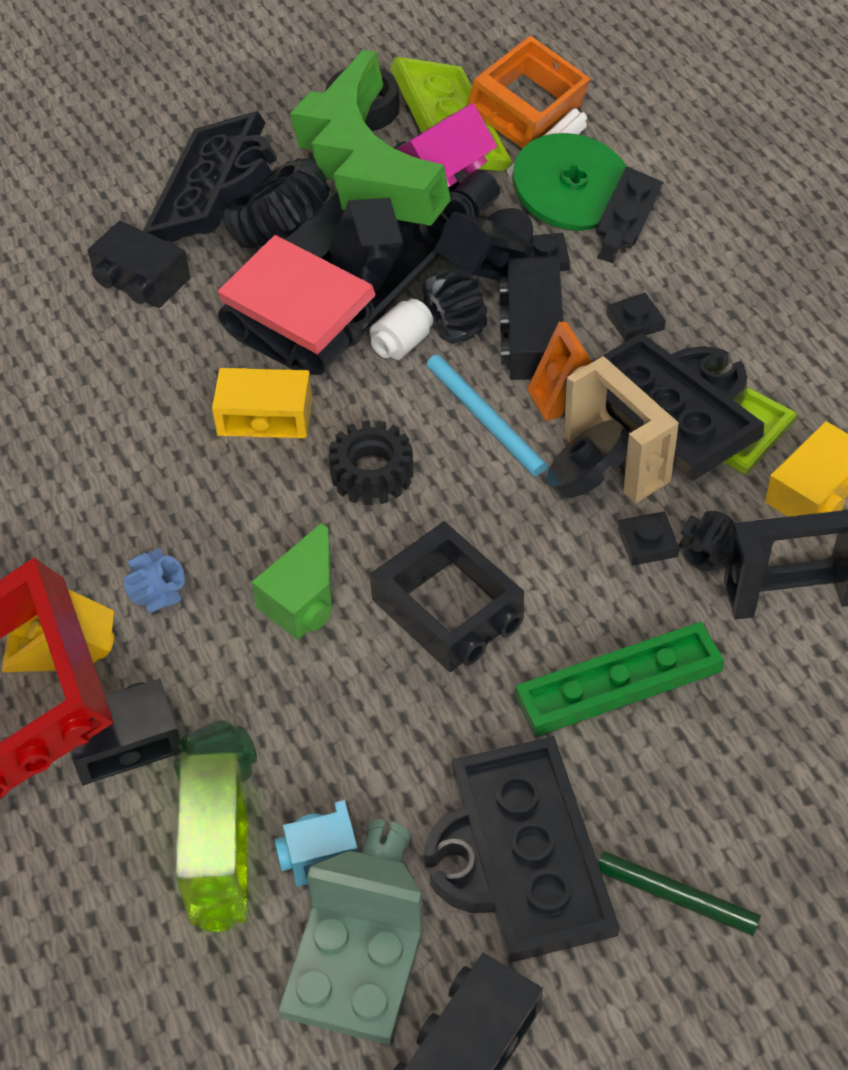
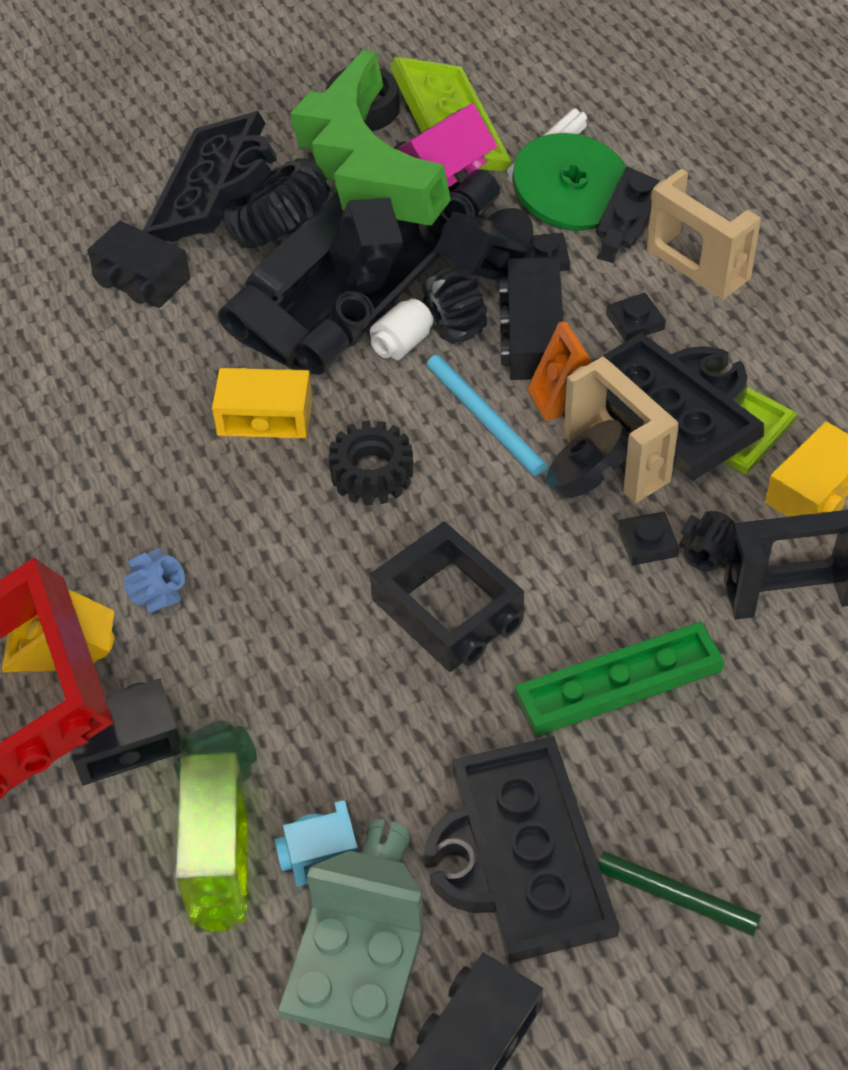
(296, 294): coral tile -> none
(298, 585): bright green slope -> none
(512, 114): orange window -> none
(726, 245): none -> tan window

